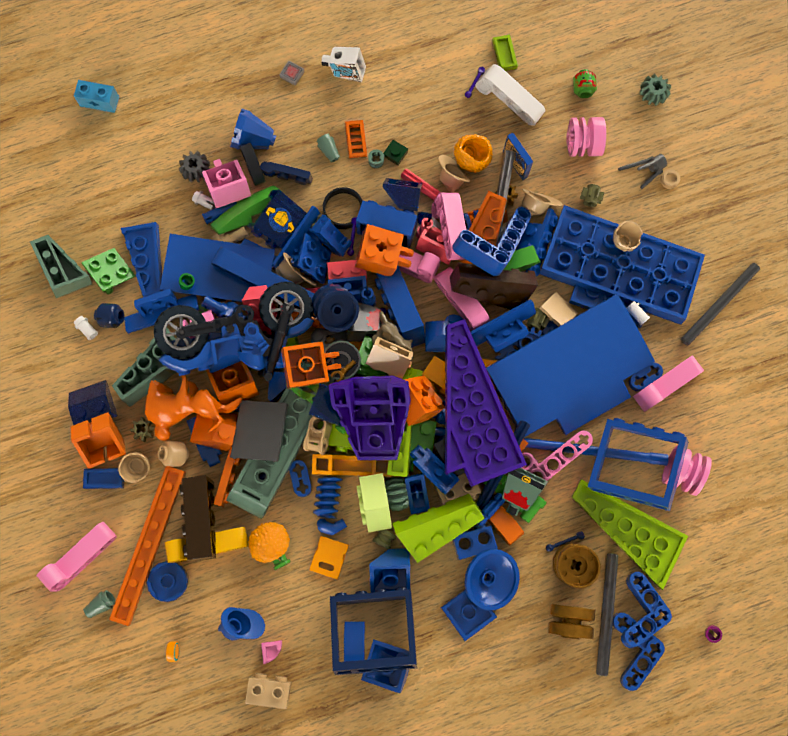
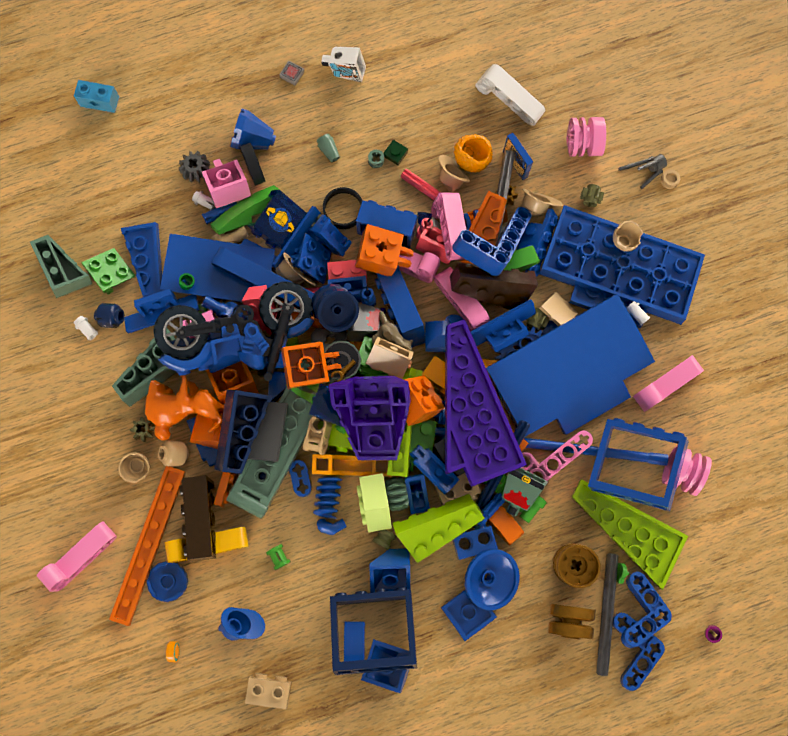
(91, 402): clear blue slope -> none
(94, 436): orange piece -> none
(100, 604): sand green cone -> none
(102, 479): blue tile -> none
(239, 427): none -> dark blue wedge
(268, 542): light orange hair -> none
(270, 650): bright pink tile -> none
(284, 172): dark blue hinge -> none
(330, 552): light orange piece -> none
(350, 251): dark purple hinge -> none
(351, 125): orange slope -> none
(404, 193): clear blue slope -> none
(481, 70): dark purple hinge -> none
(505, 52): lime tile -> none
(579, 535): dark blue hinge -> none
(584, 84): bright green head -> none
(621, 573): none -> bright green piece
(643, 373): blue beam -> none
(655, 89): sand green gear -> none
(720, 304): dark grey axle -> none

